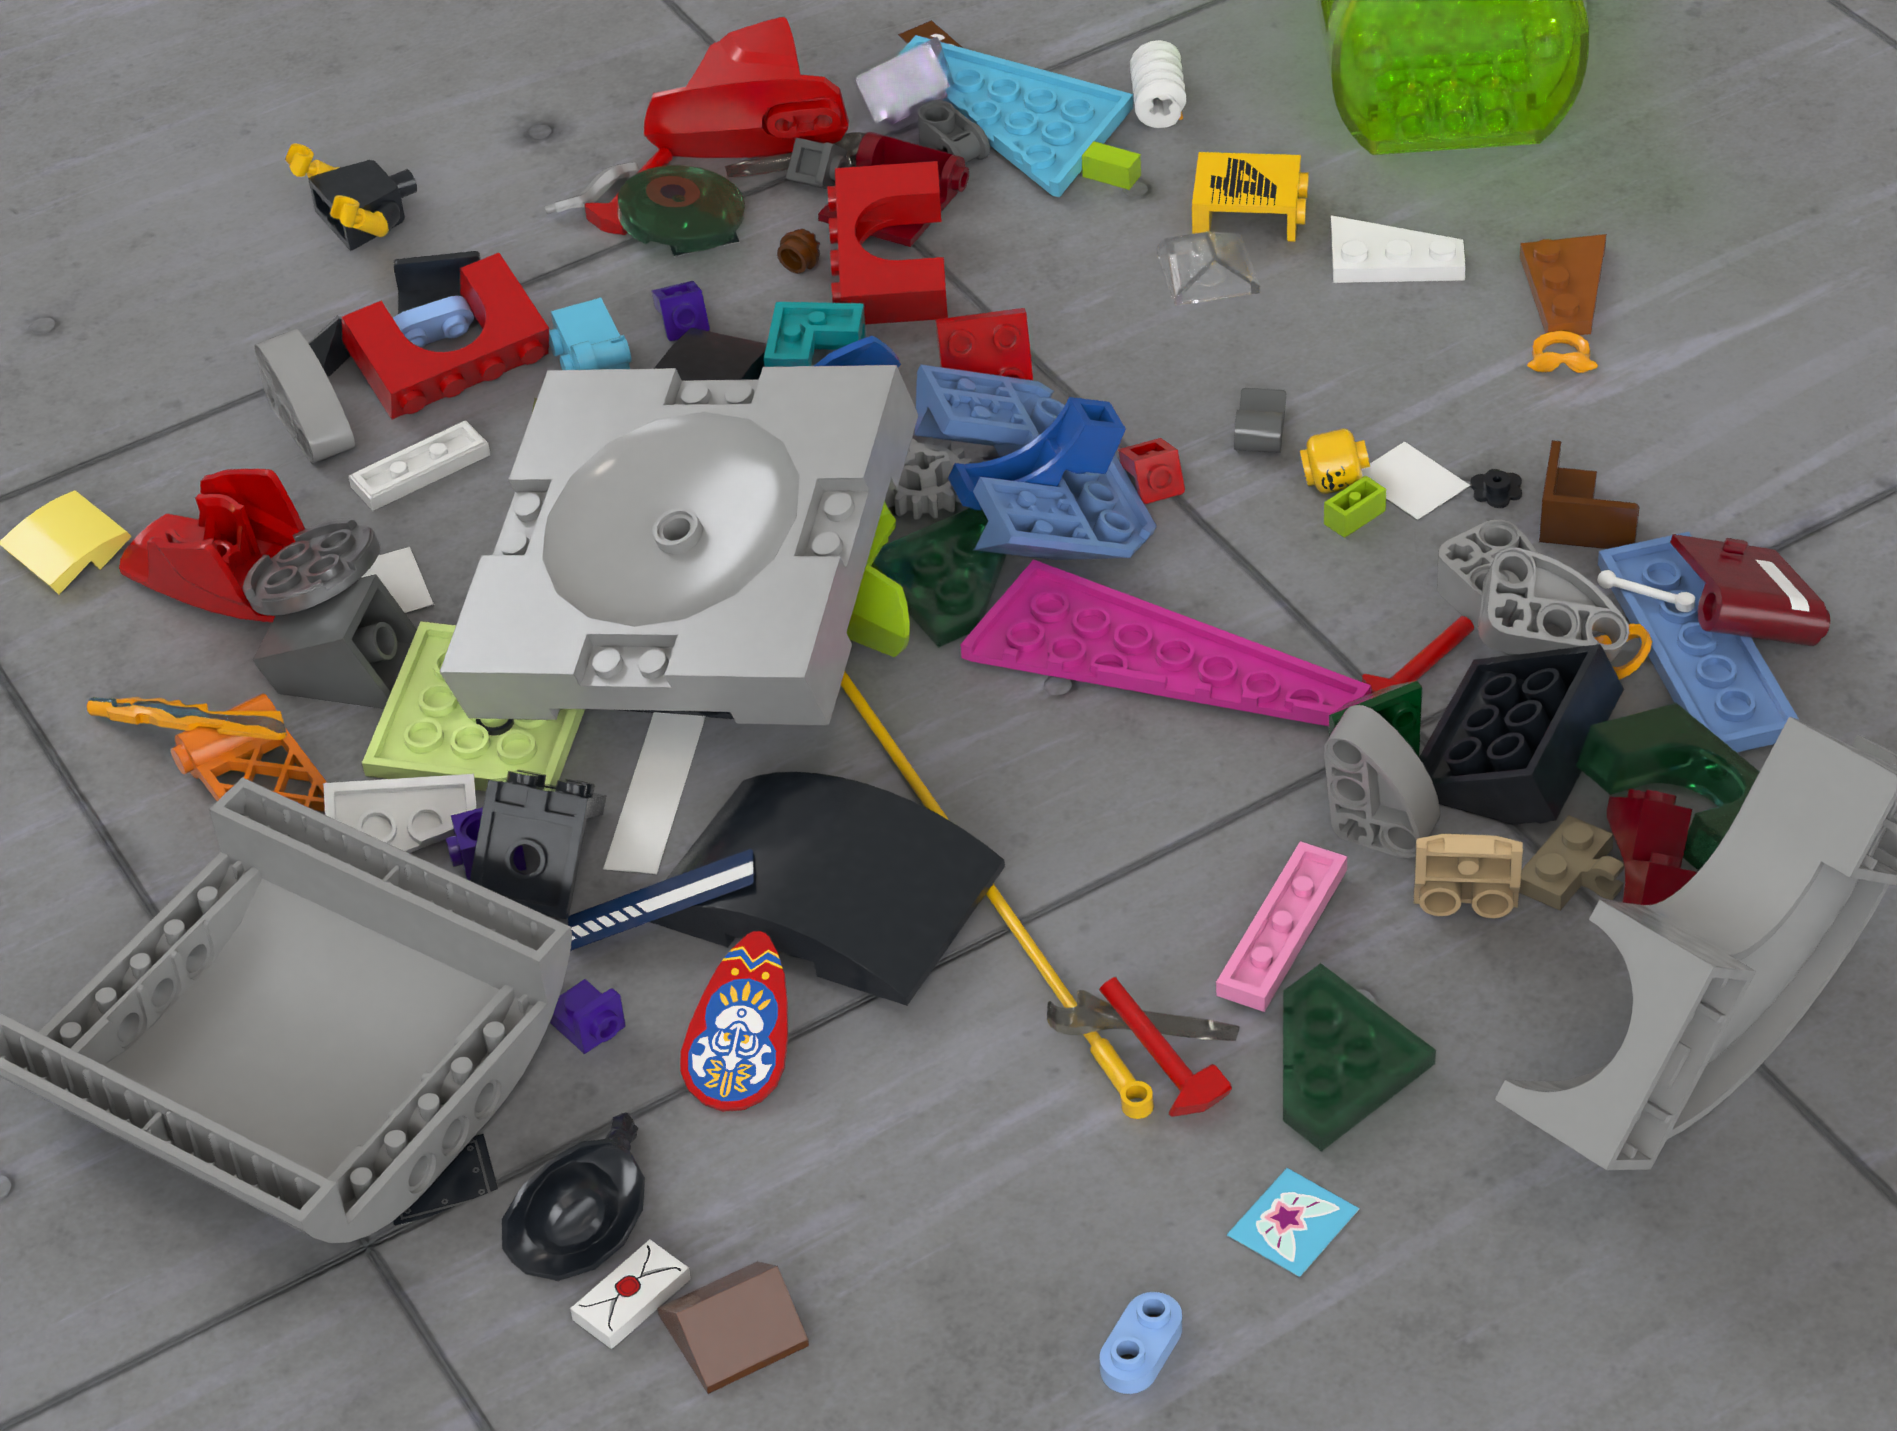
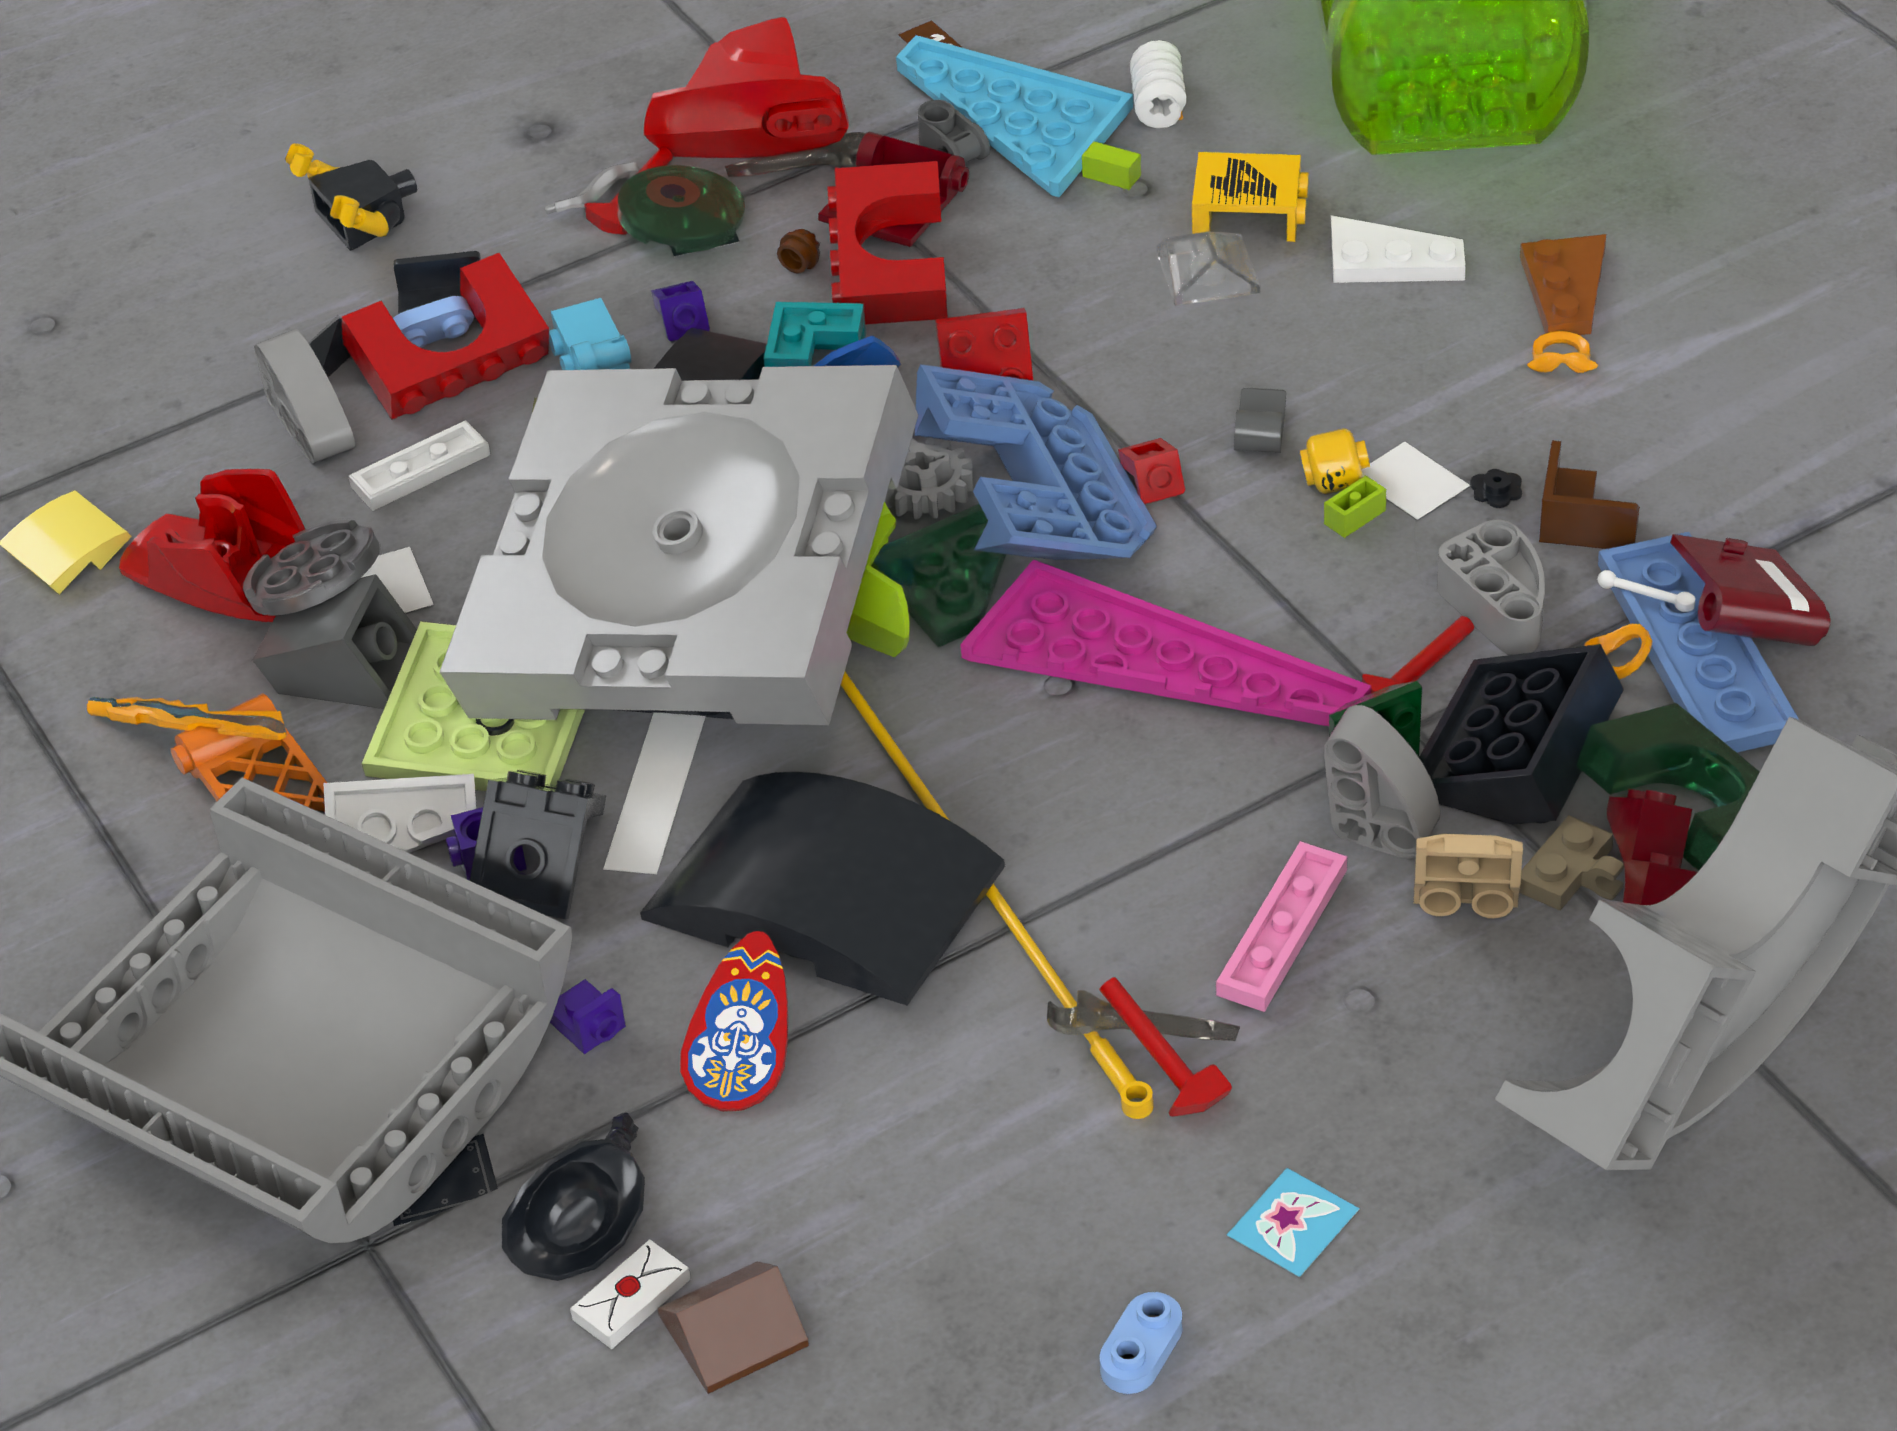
(662, 899): dark blue sticker -> none
(815, 163): dark grey bracket -> none
(906, 81): slope -> none
(1077, 441): blue arch -> none
(1341, 1056): clear green plate -> none
(1545, 595): light grey beam -> none

